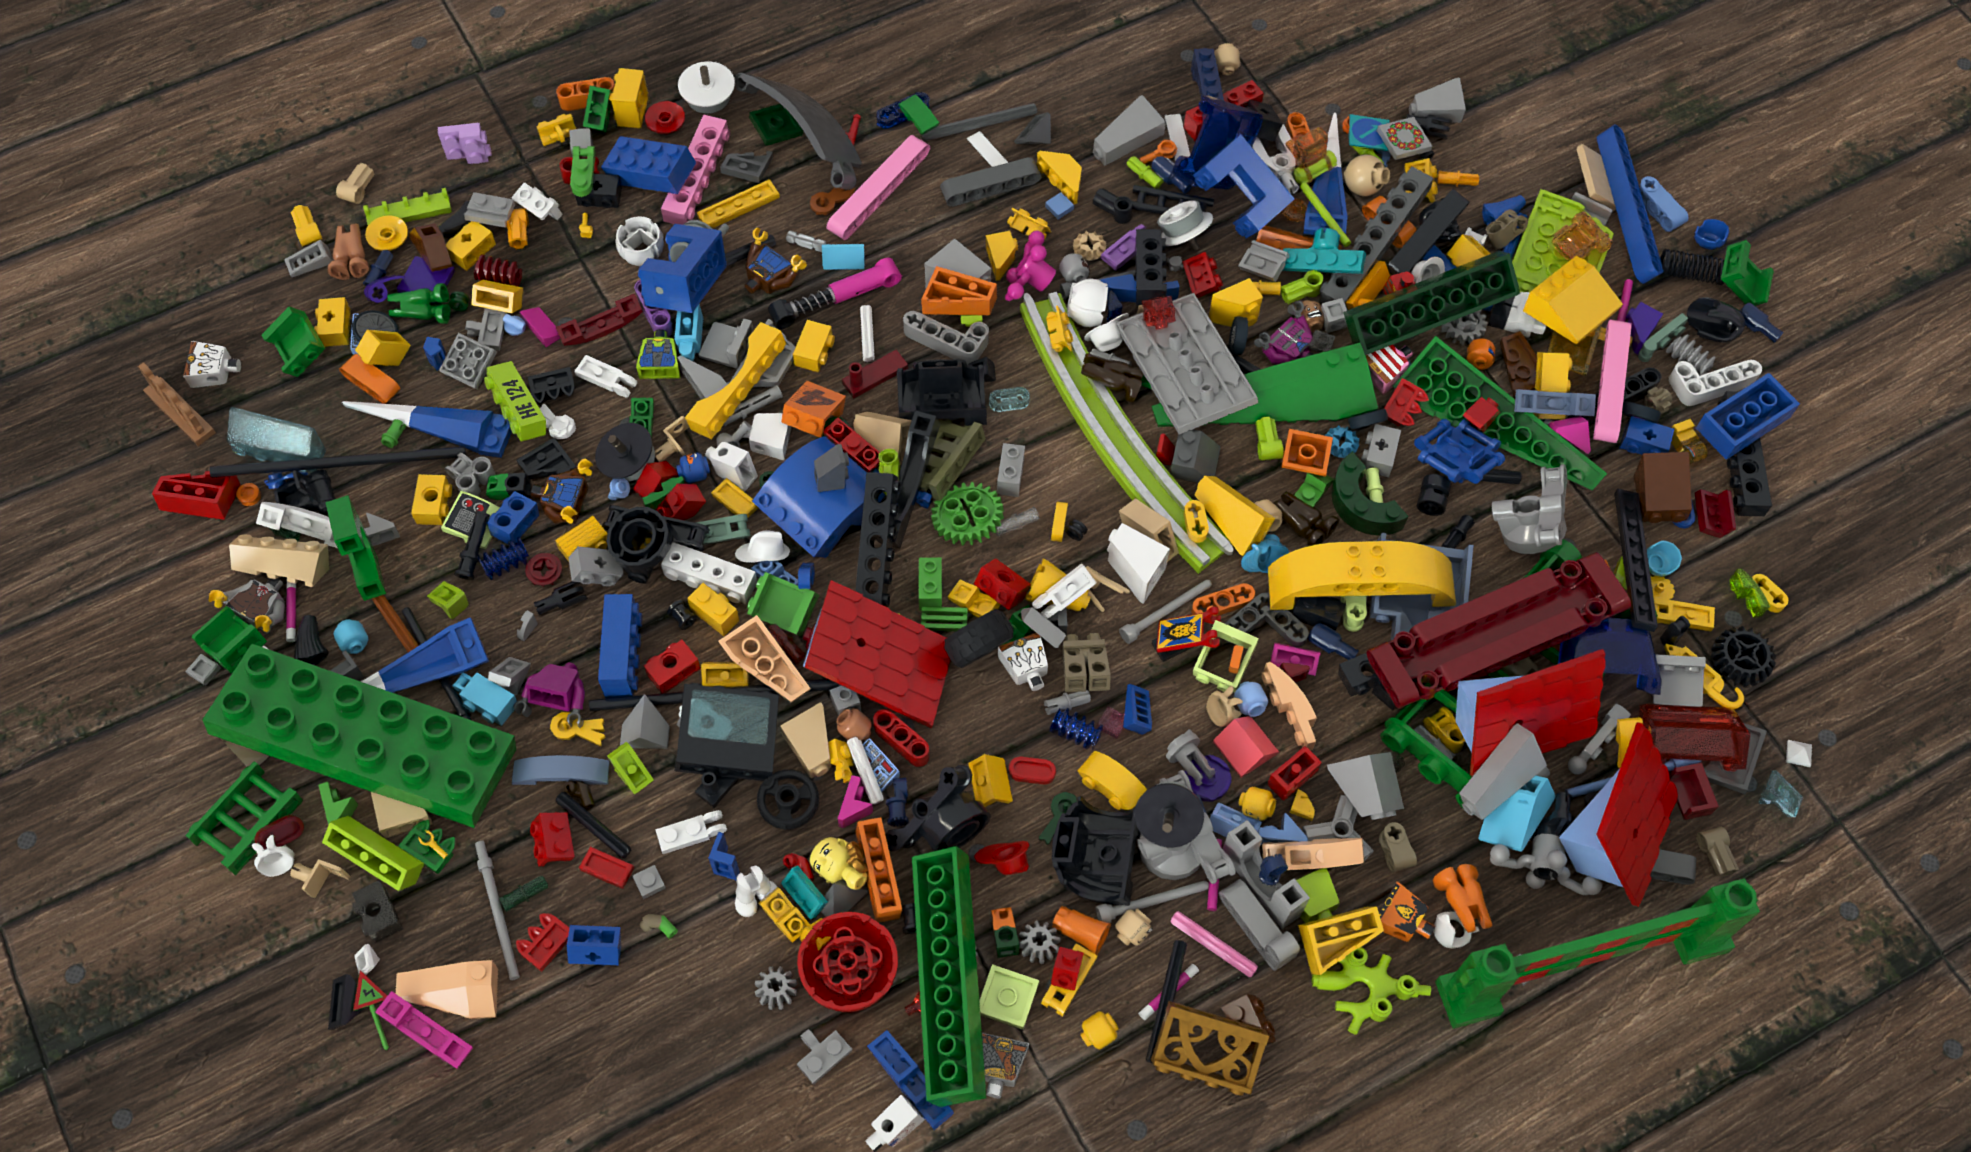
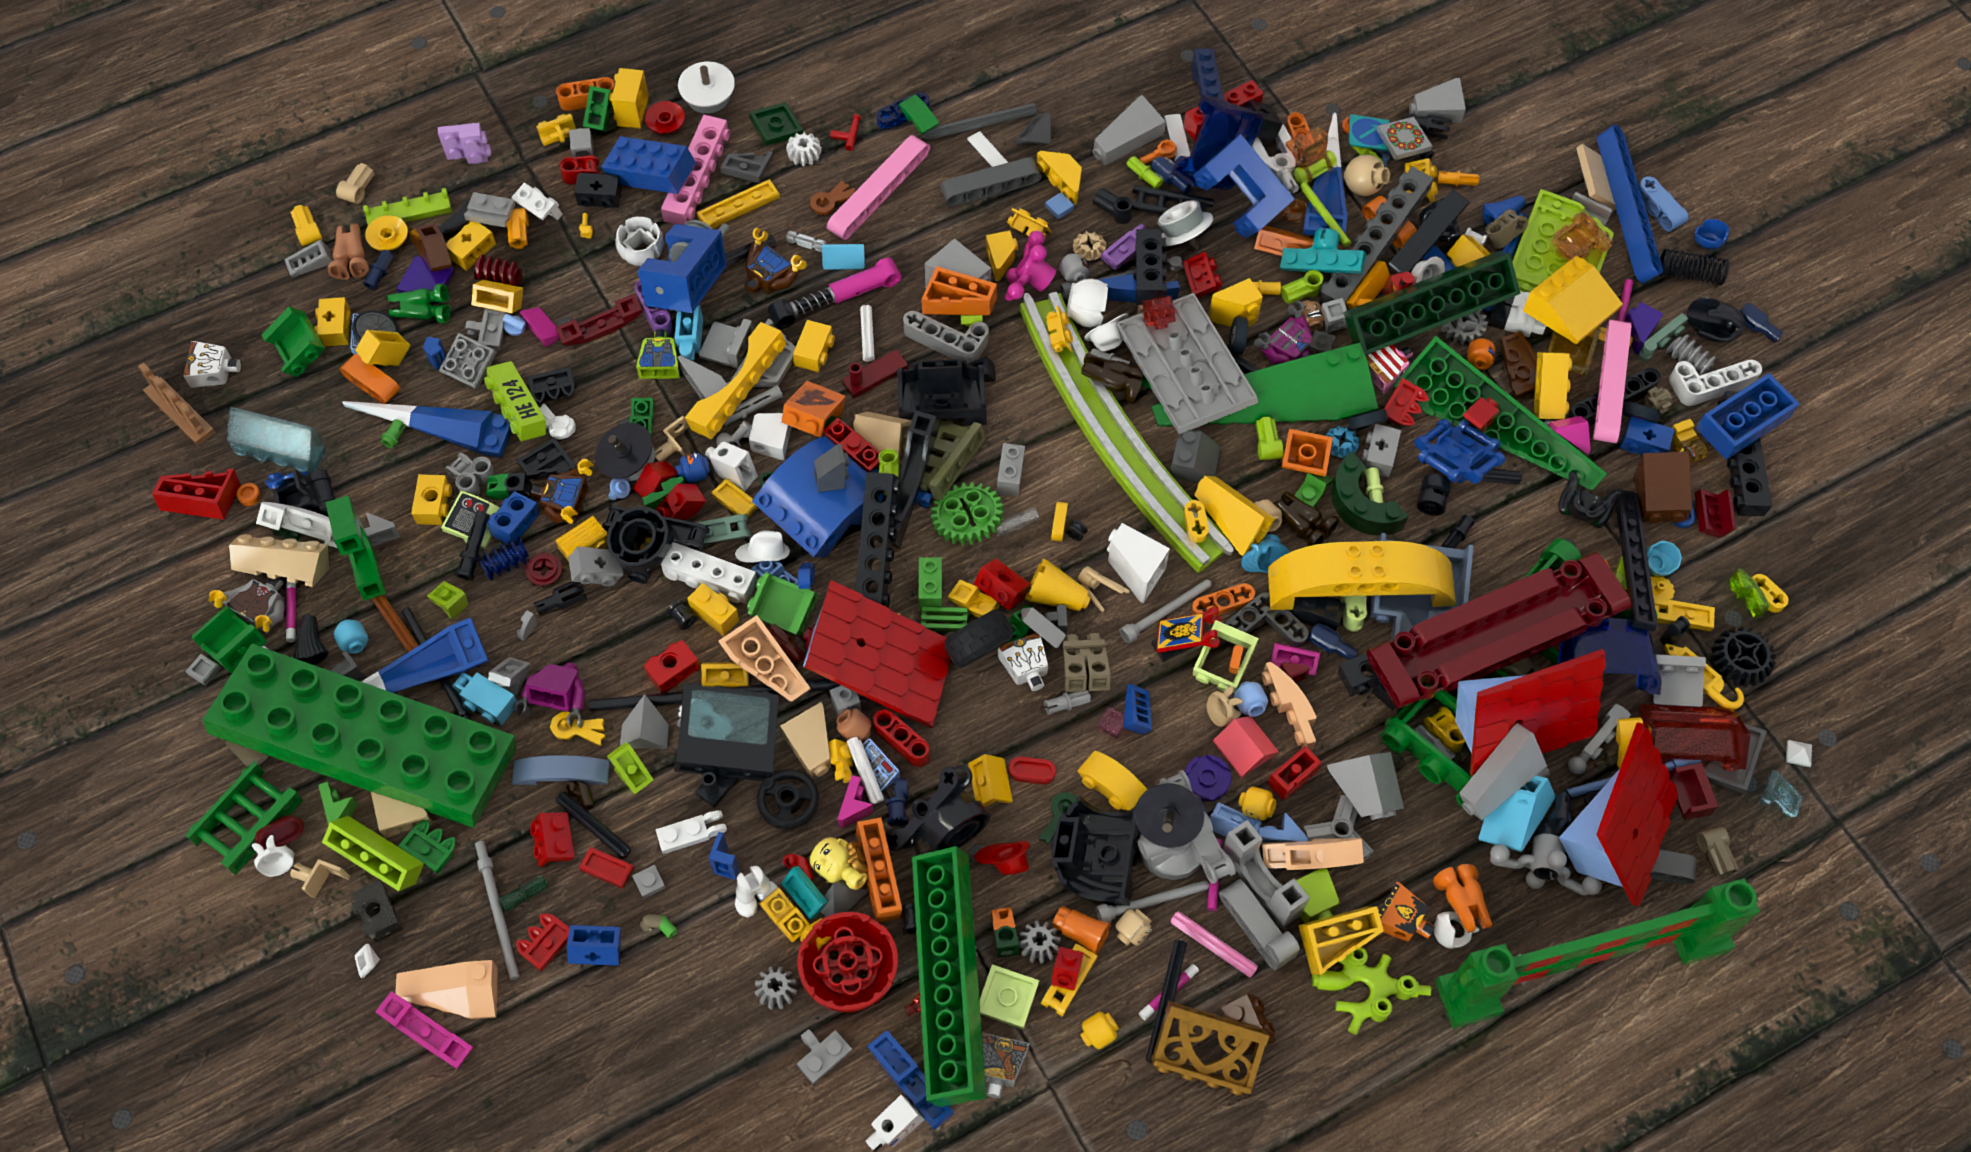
(335, 462): black piece -> none
(342, 1002): black slope -> none
(368, 995): piece -> none
(378, 284): dark purple panel -> none
(434, 845): yellow hand -> none
(459, 301): dark green bush -> none
(582, 170): bright green plate -> none
(604, 376): white hinge -> none
(619, 645): blue brick -> none
(803, 149): none -> white gear
(818, 124): dark grey panel -> none
(1009, 399): clear light blue beam -> none
(1065, 591): white hinge -> none
(1076, 728): clear blue piece -> none
(1114, 306): clear blue slope -> none
(1150, 524): tan slope -> none
(1165, 450): red slope -> none
(1184, 750): light grey piece -> none
(1227, 58): tan head -> none
(1264, 261): light grey plate -> none
(1272, 868): dark blue connector -> none
(1302, 806): yellow tile -> none
(1397, 851): dark tan piece -> none
(1532, 521): light grey piece -> none
(1555, 403): sand blue slope -> none
(1586, 505): none -> black hair
(1744, 276): green panel -> none

